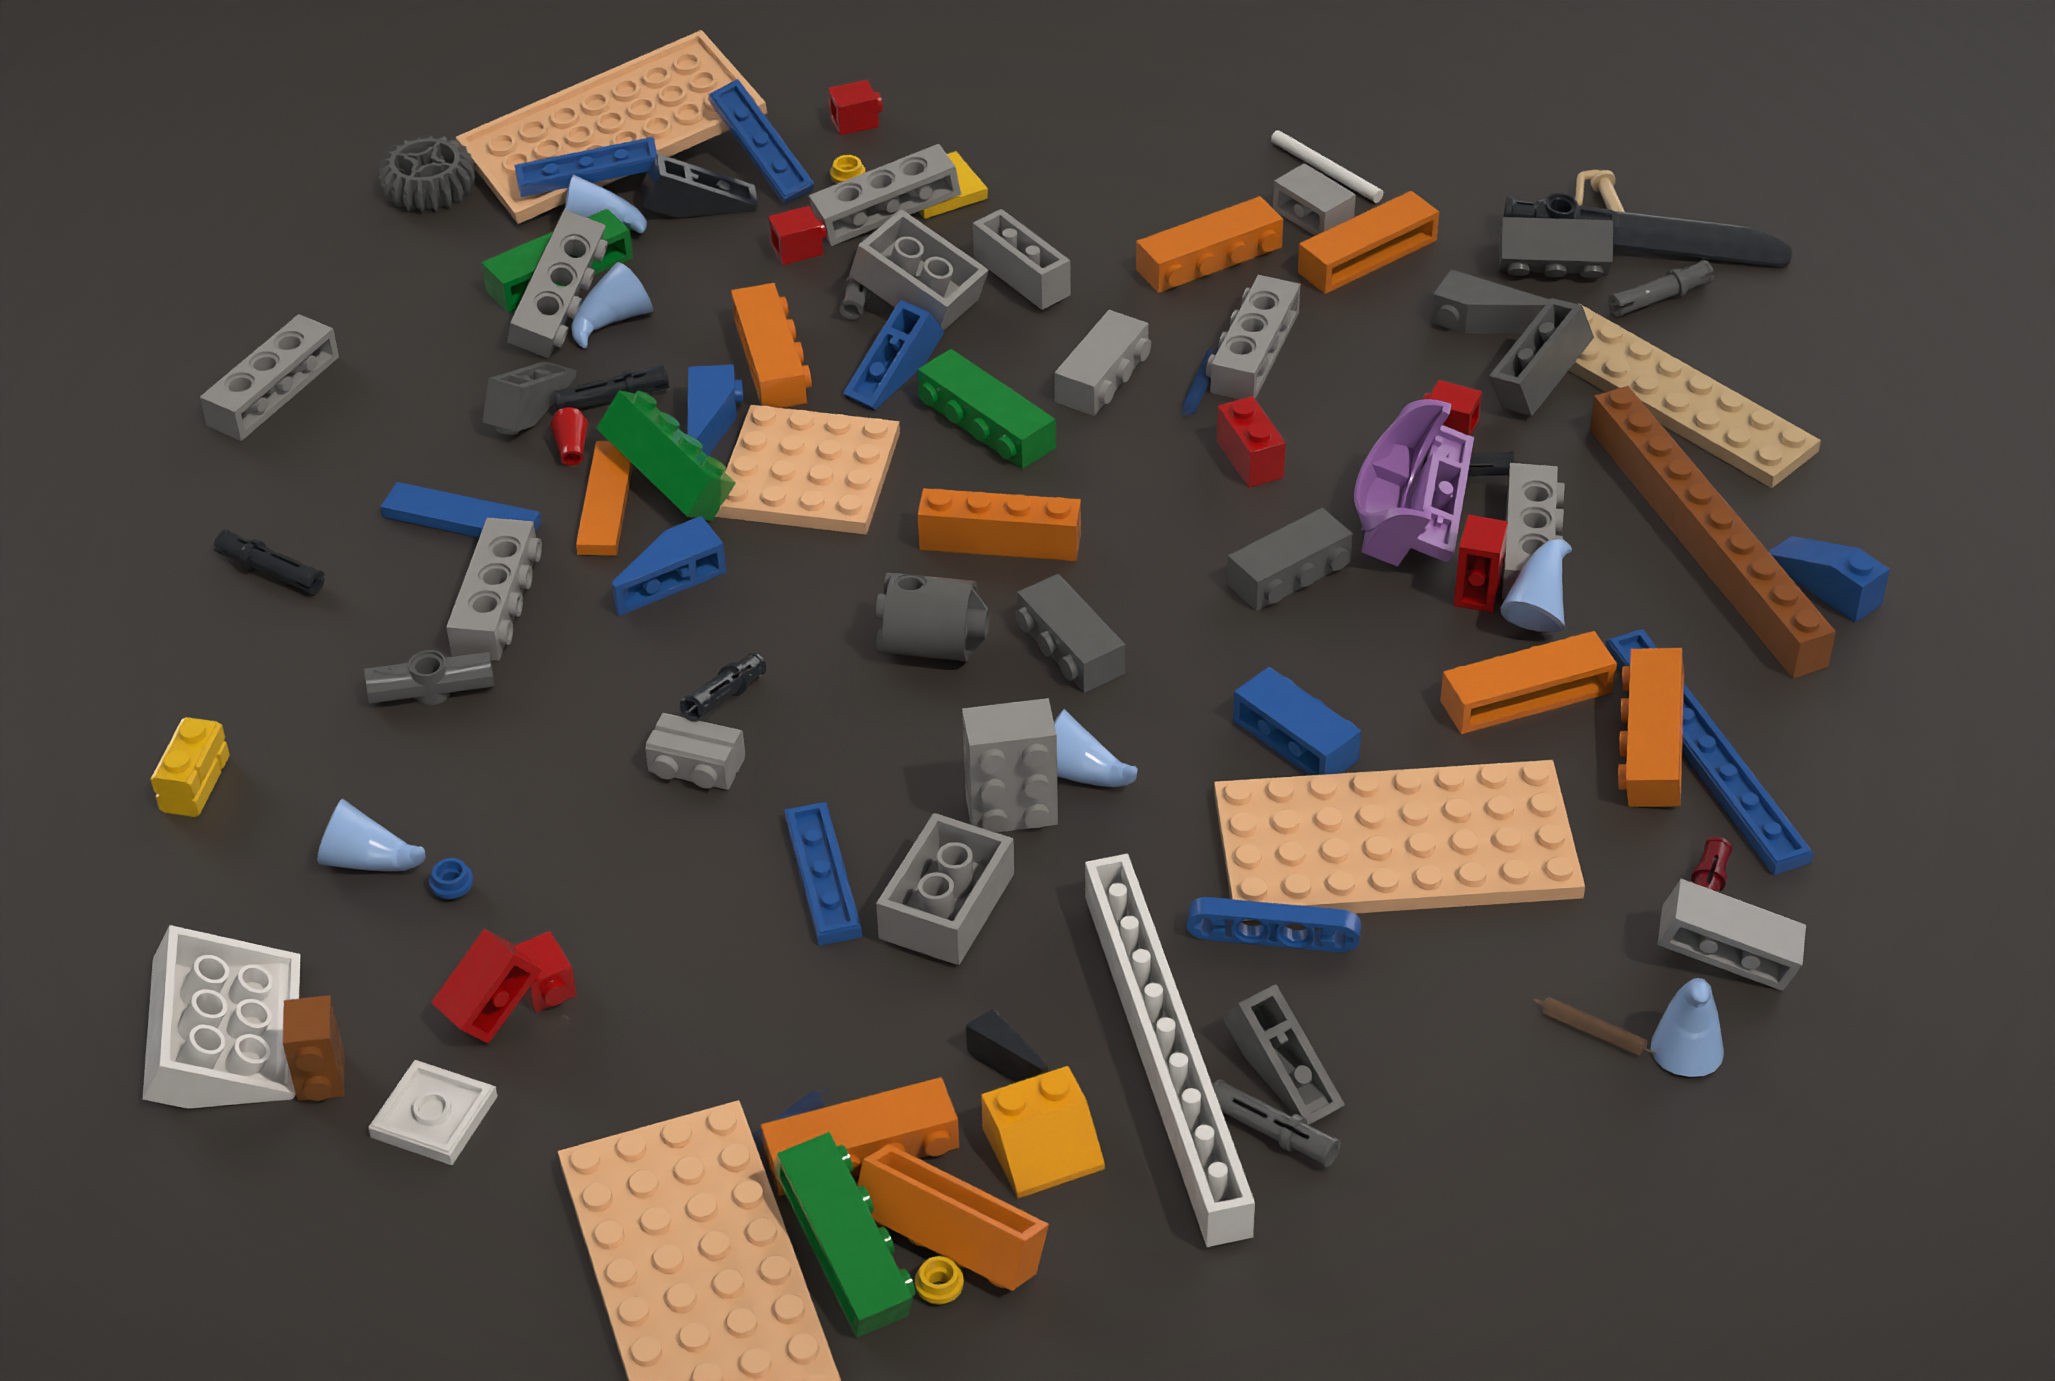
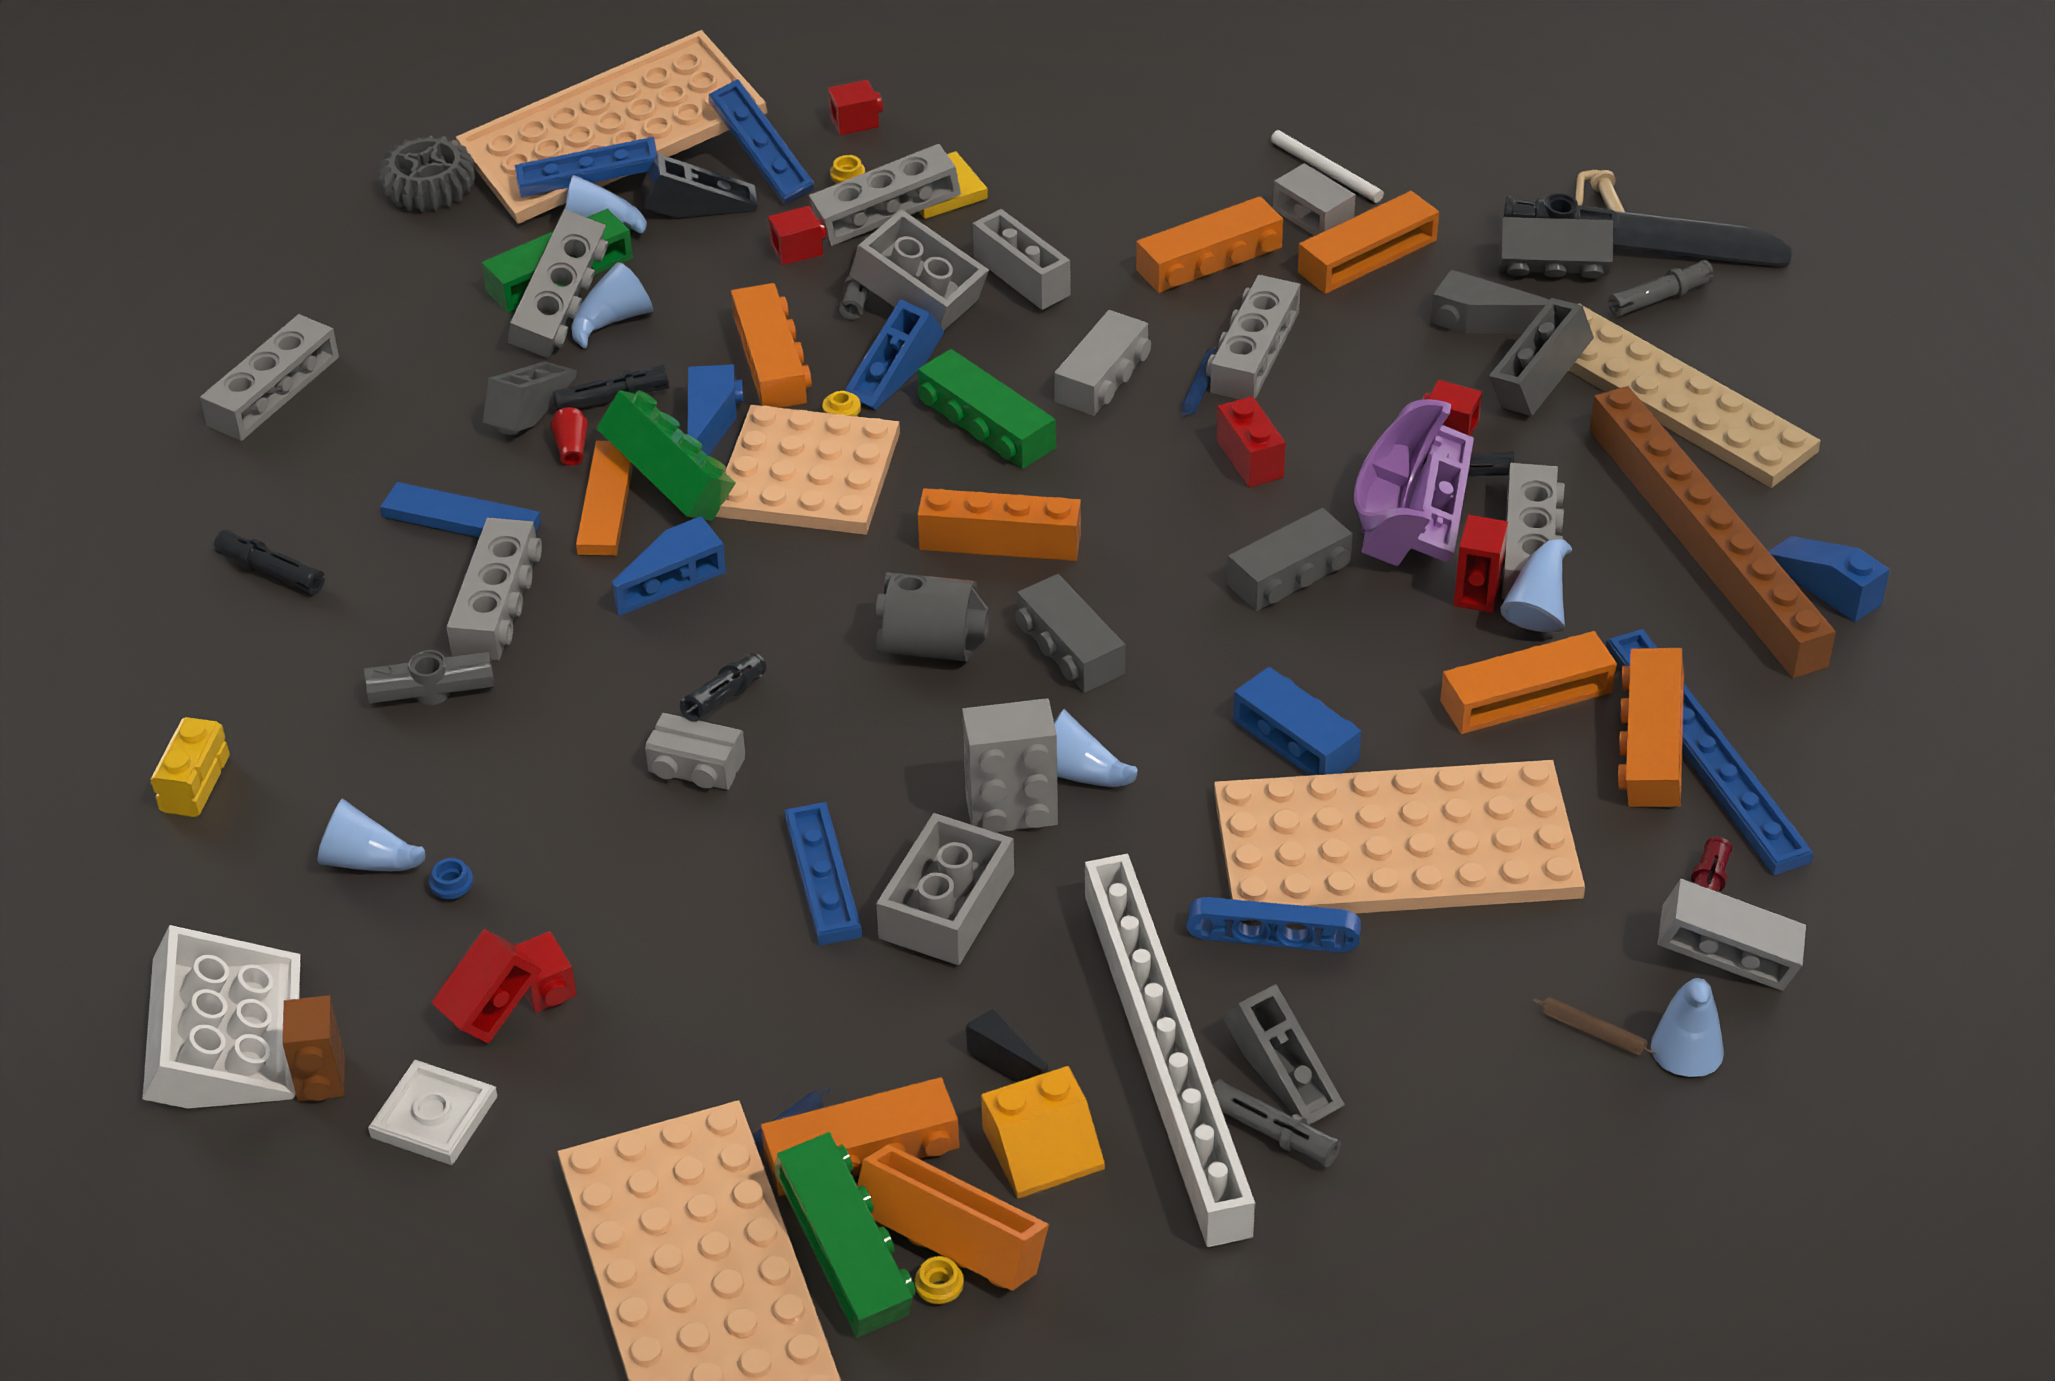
(842, 403): none -> yellow plate

